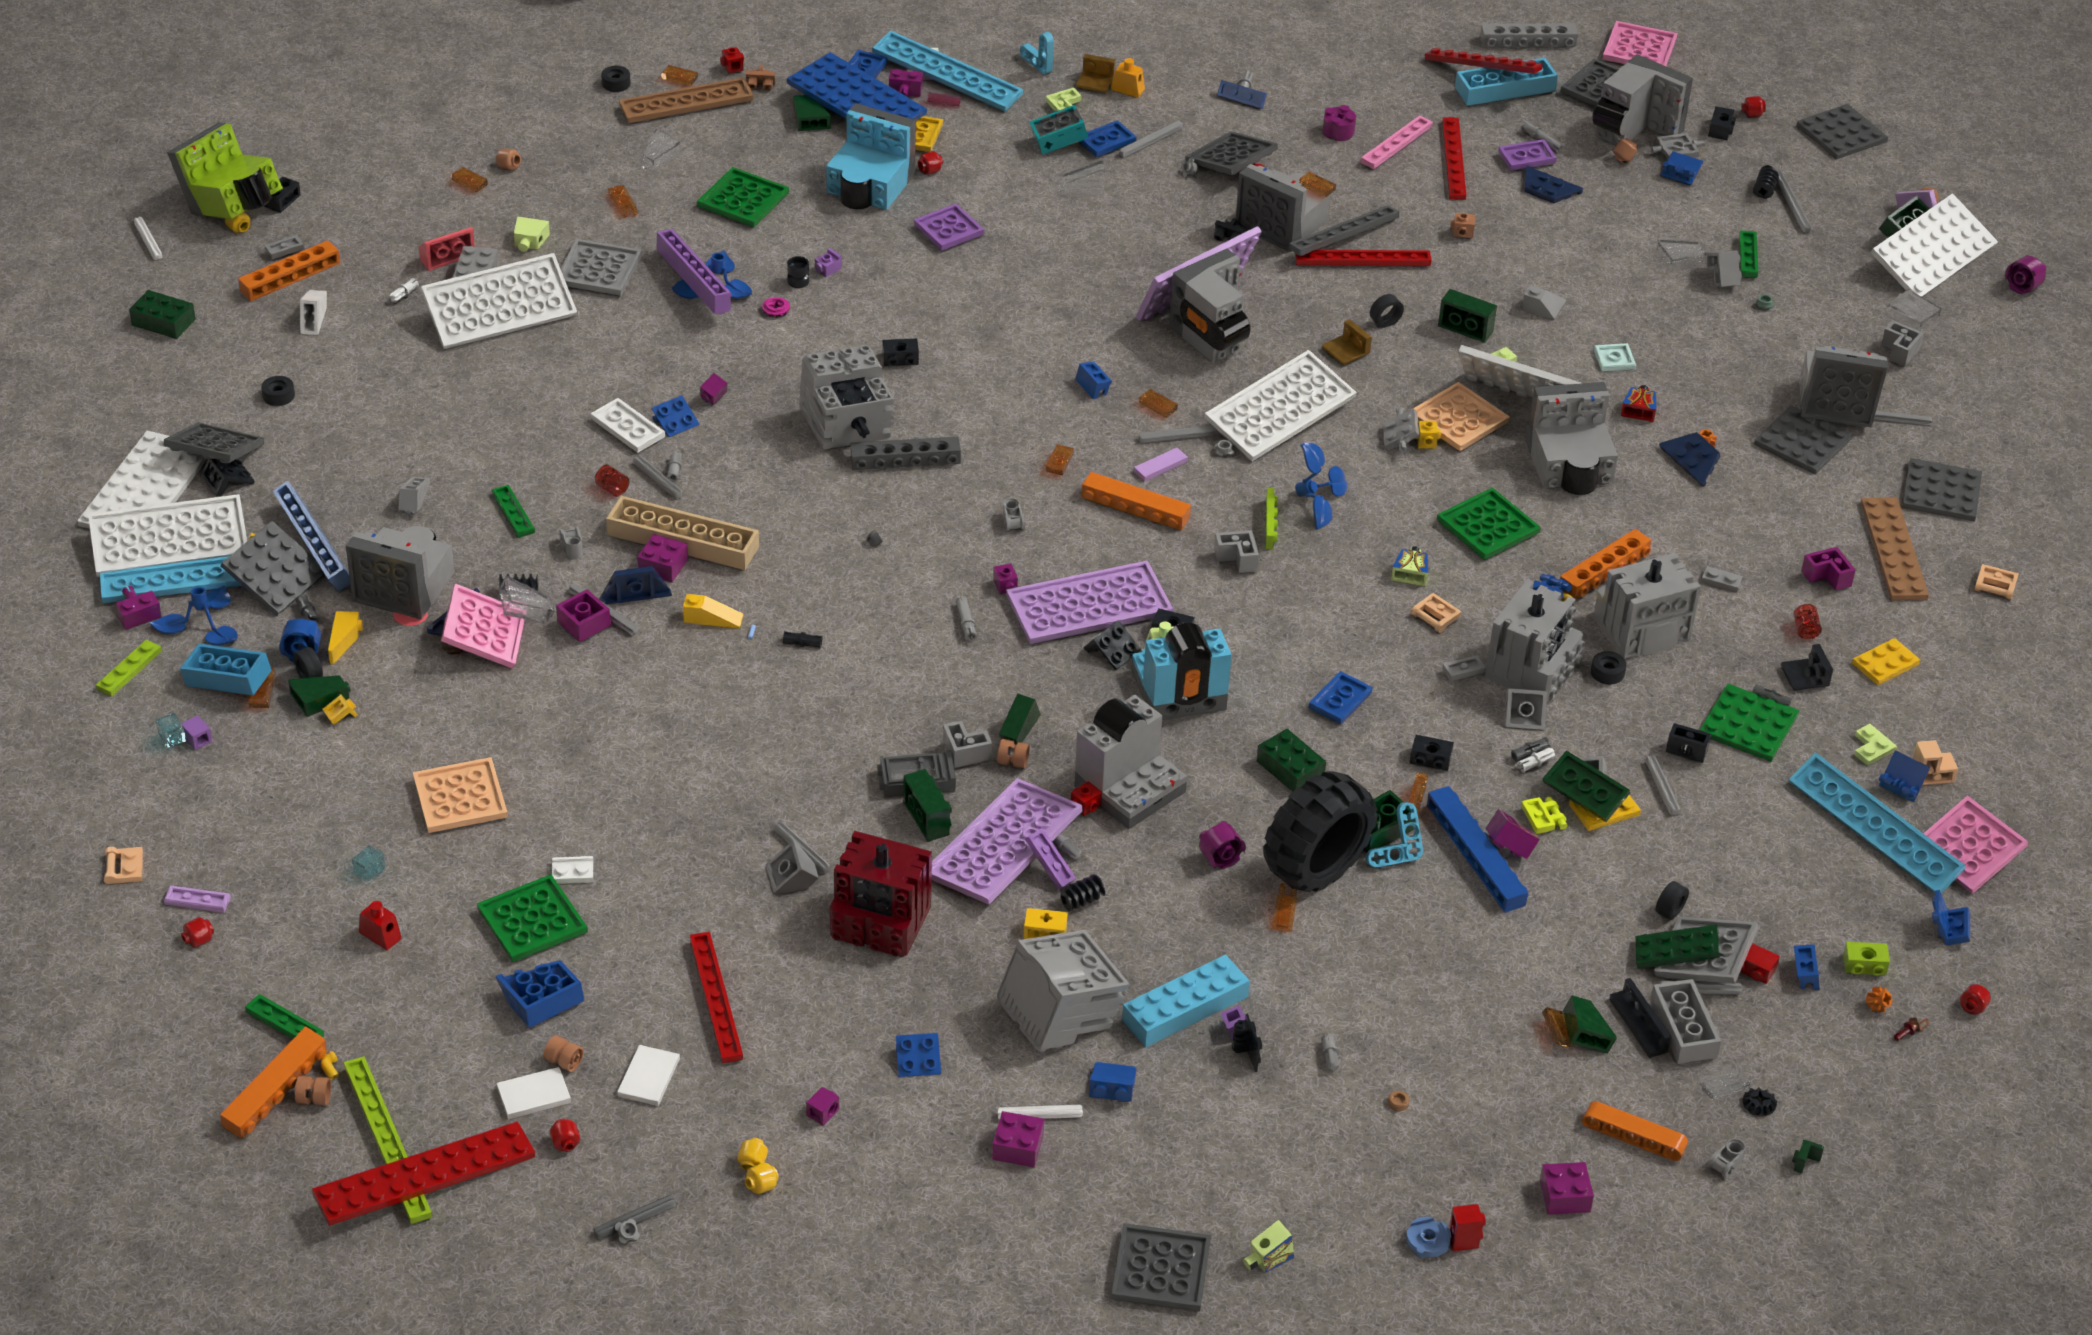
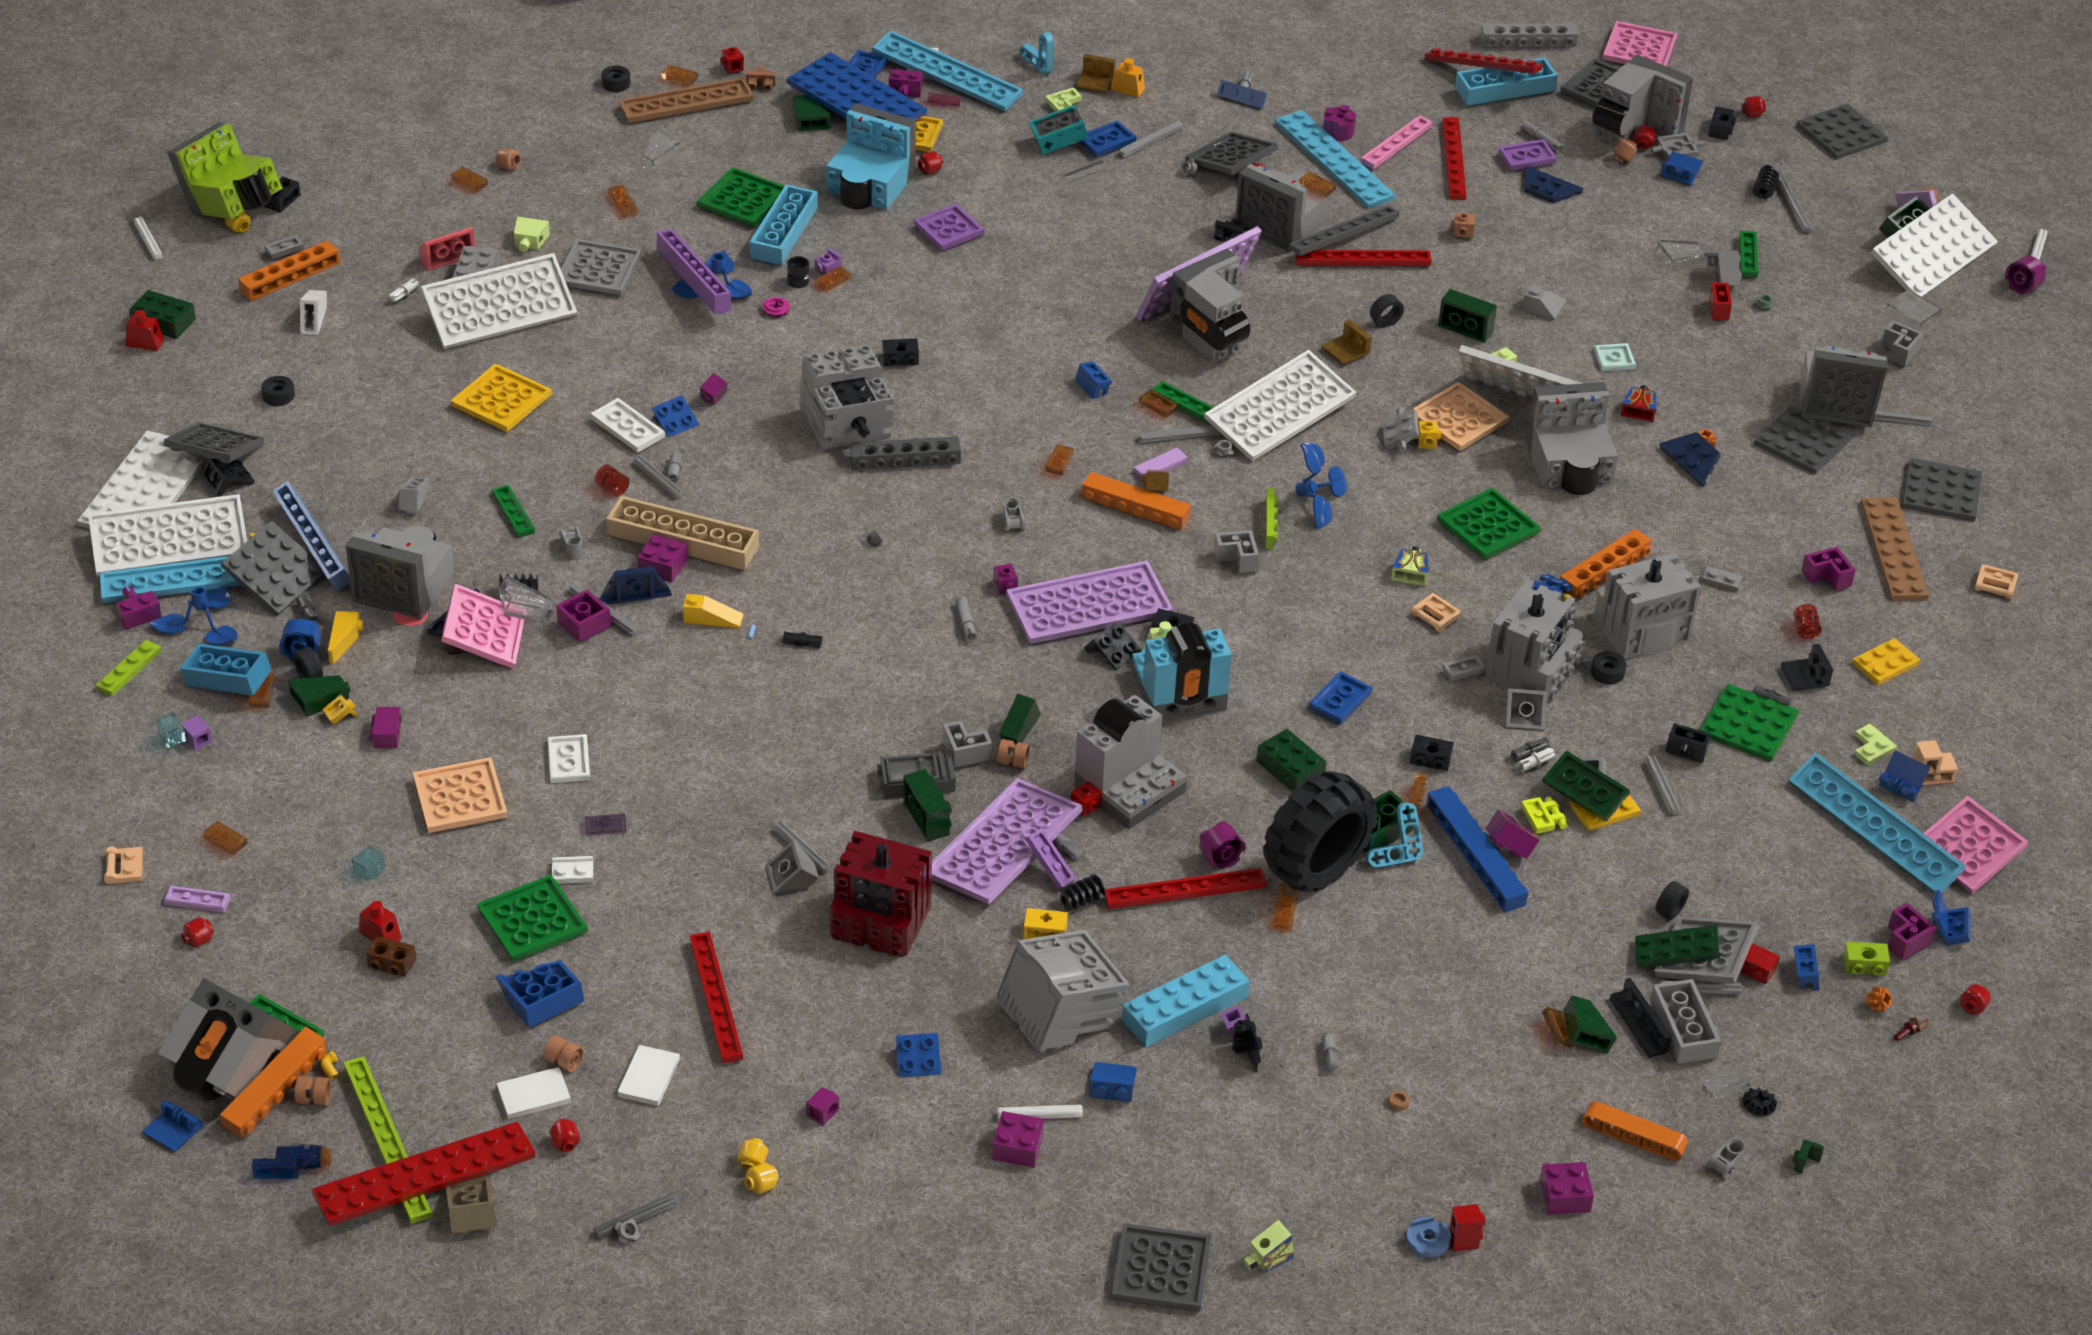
(143, 332): none -> red torso
(173, 1126): none -> blue hinge
(221, 1043): none -> piece
(225, 838): none -> clear orange plate
(290, 1160): none -> clear blue plate
(386, 727): none -> magenta brick
(391, 956): none -> reddish brown brick
(471, 1206): none -> dark tan slope
(501, 397): none -> yellow plate
(568, 758): none -> white tile
(605, 824): none -> clear purple plate
(783, 224): none -> medium azure brick
(833, 279): none -> clear orange plate
(1156, 480): none -> pearl gold brick
(1185, 401): none -> green plate
(1185, 888): none -> red plate
(1335, 159): none -> medium azure plate
(1644, 136): none -> red head
(1720, 301): none -> red brick
(1909, 931): none -> magenta brick
(2039, 243): none -> white axle

